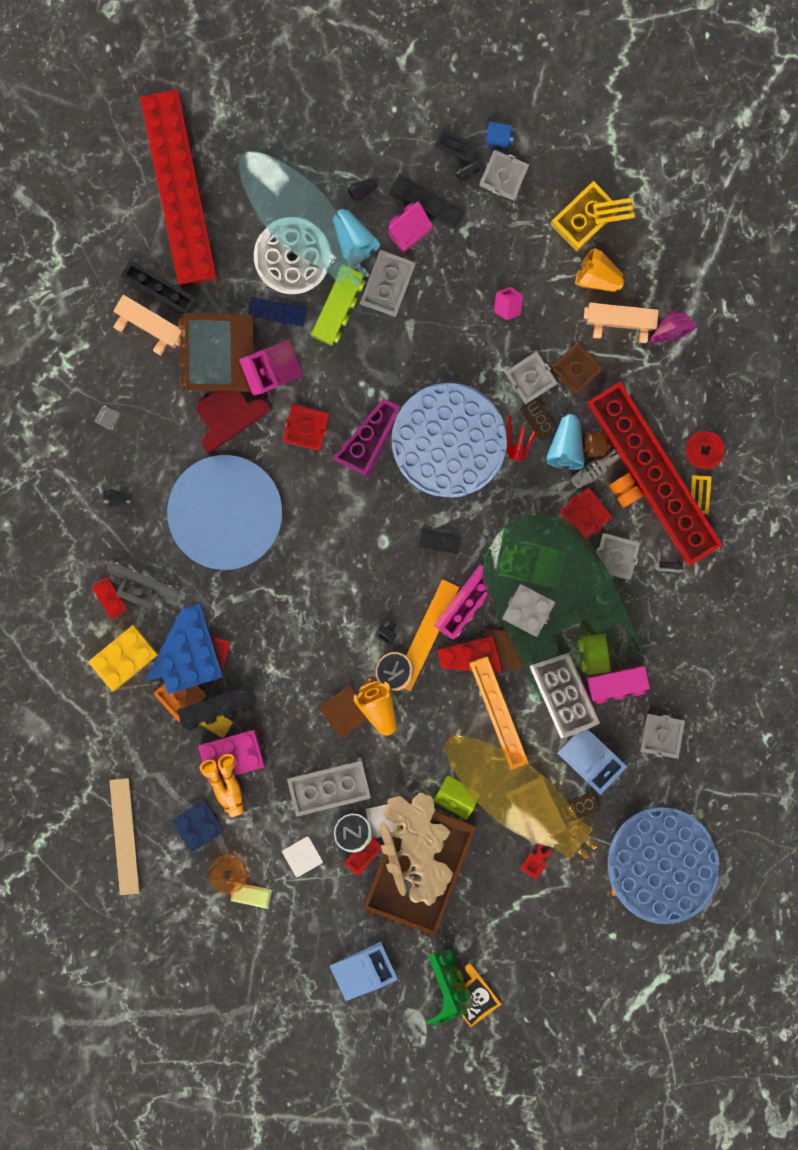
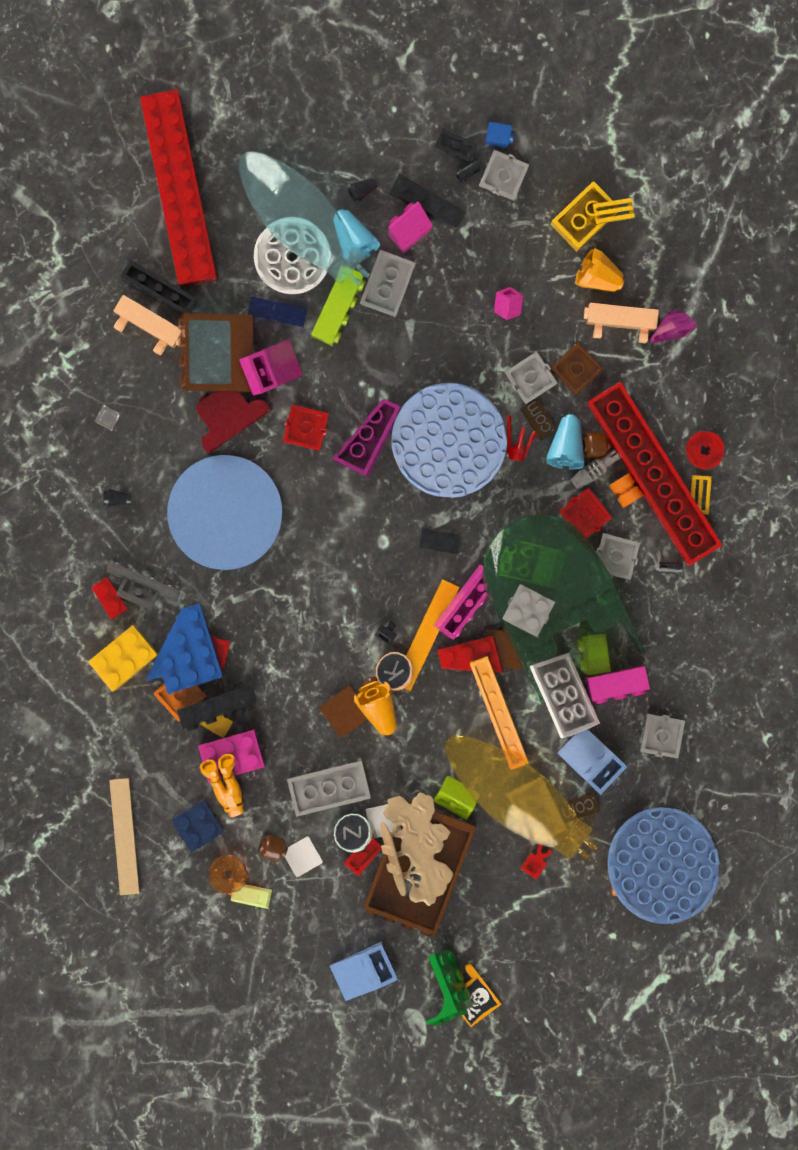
(272, 848): none -> reddish brown head

